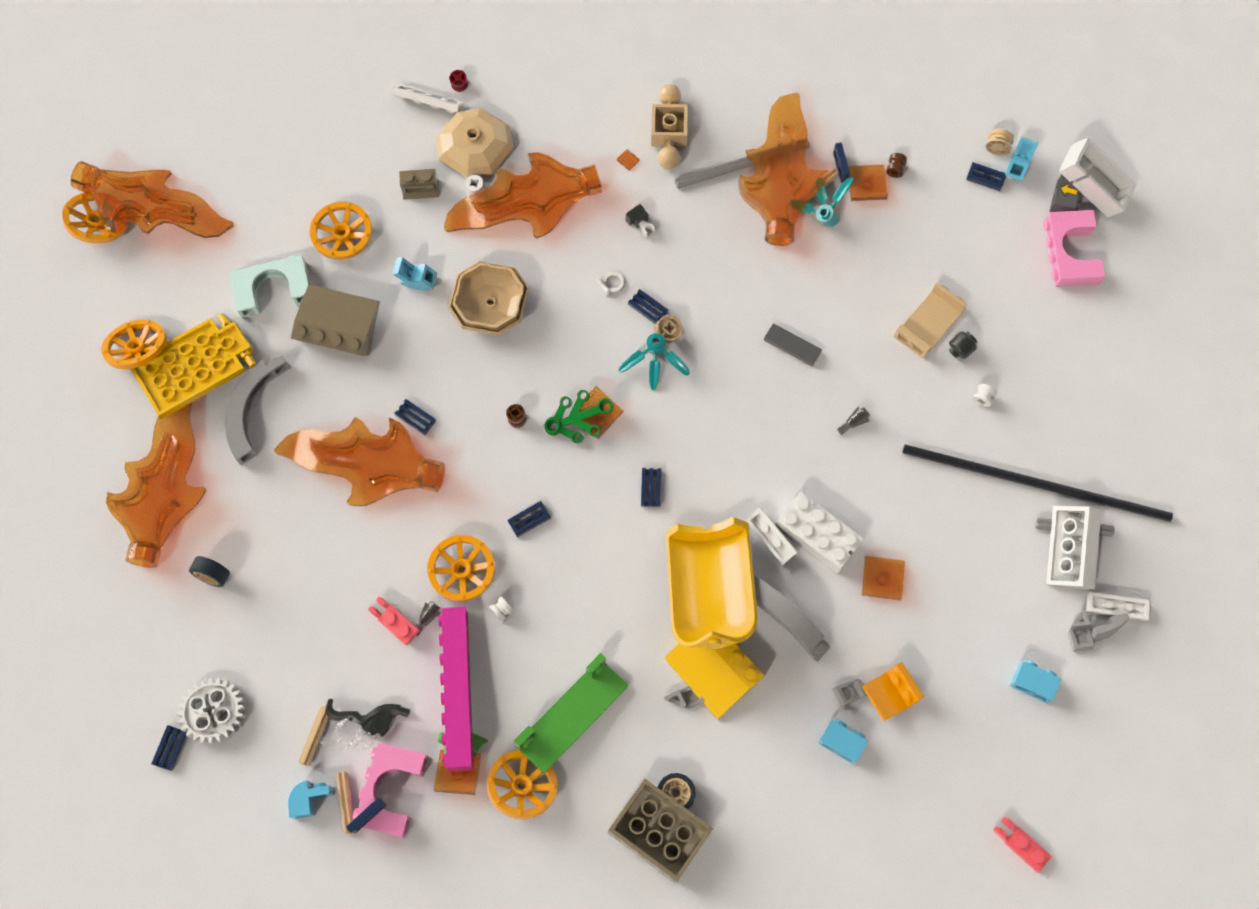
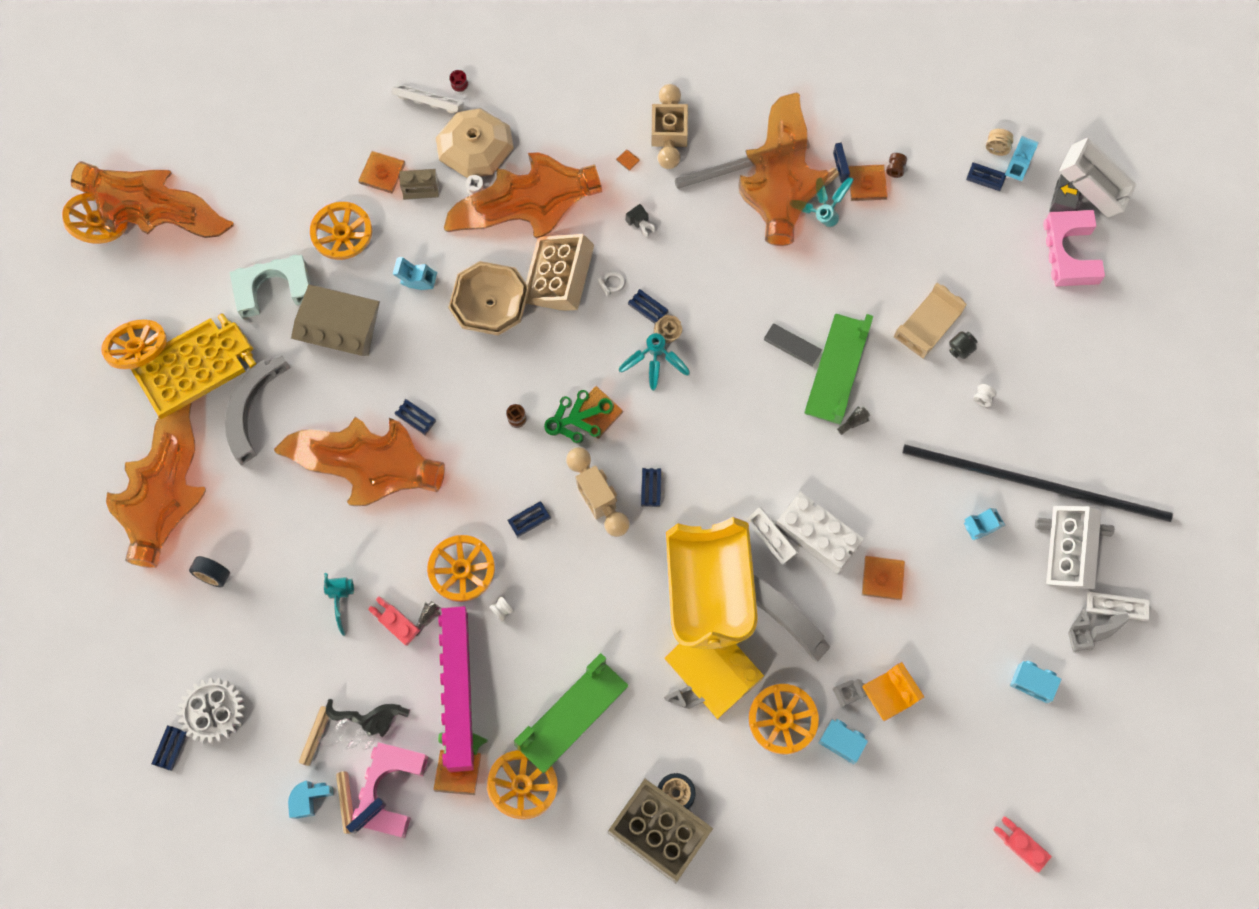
(336, 589): none -> teal plant
(381, 172): none -> clear orange plate
(559, 271): none -> tan slope
(596, 492): none -> tan brick
(786, 713): none -> light orange wheel
(838, 368): none -> bright green bracket
(984, 523): none -> medium azure brick

